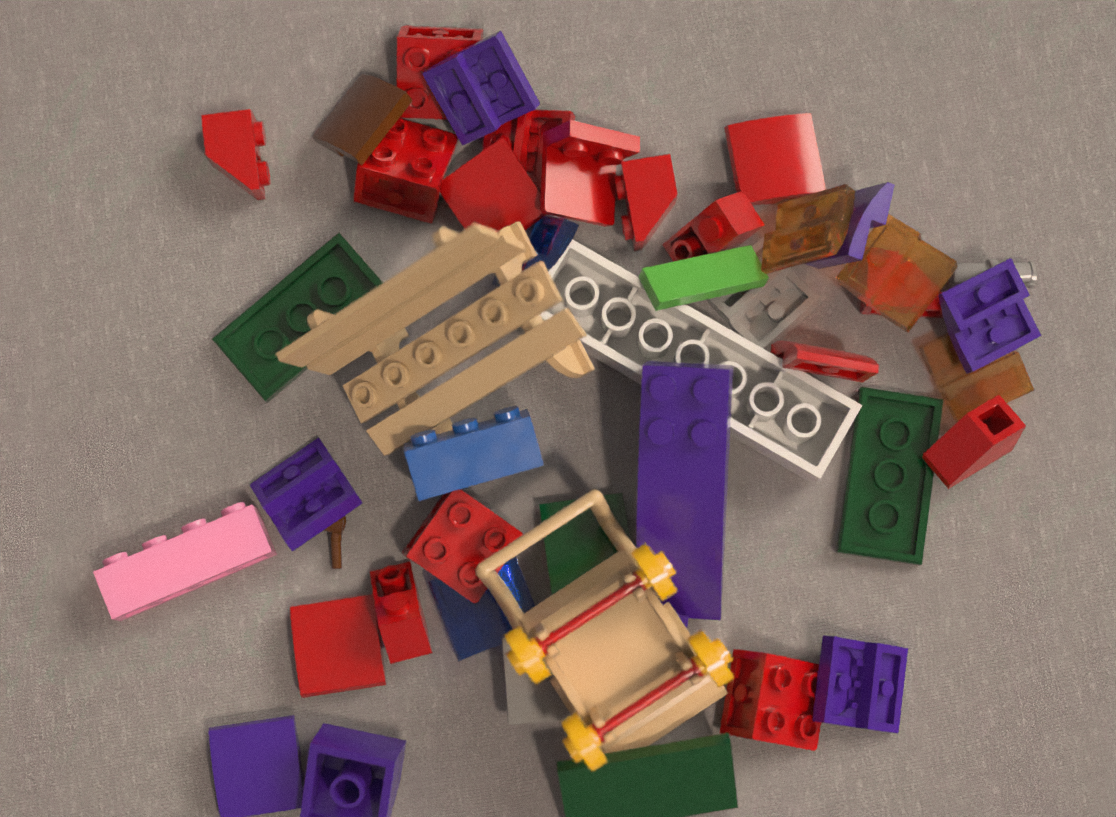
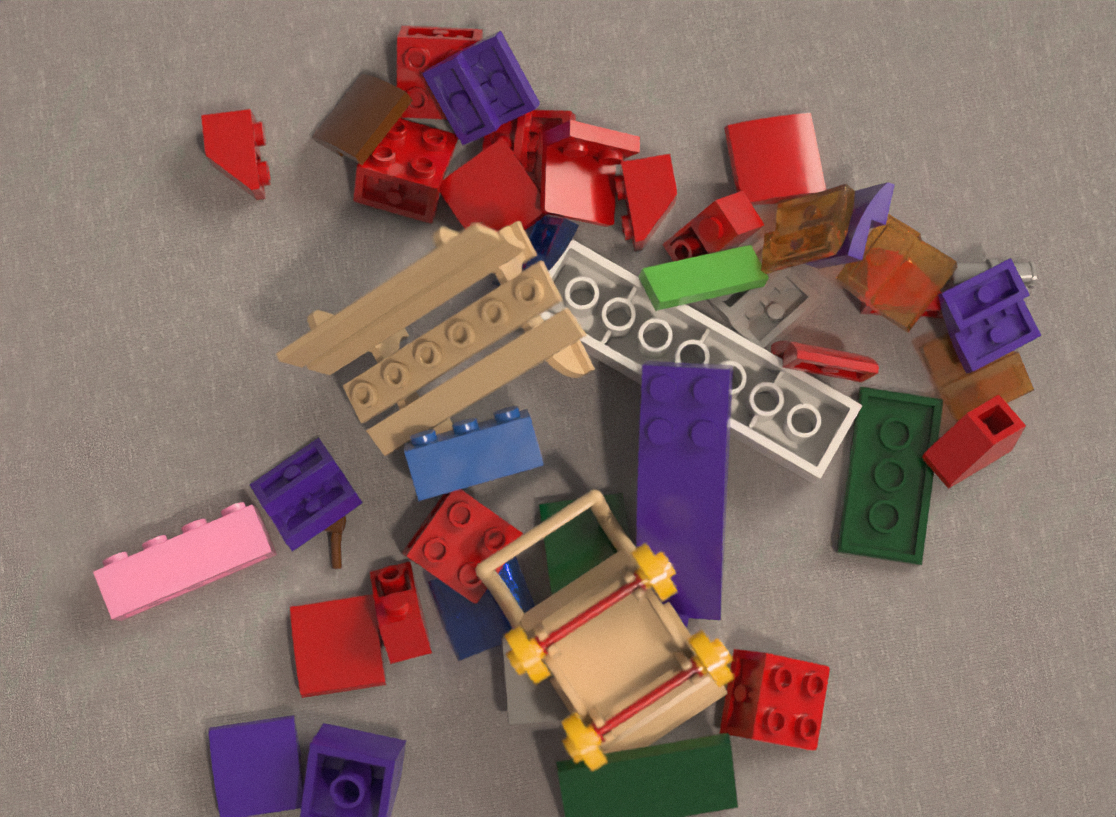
(323, 282): dark green tile -> none
(860, 684): dark purple slope -> none

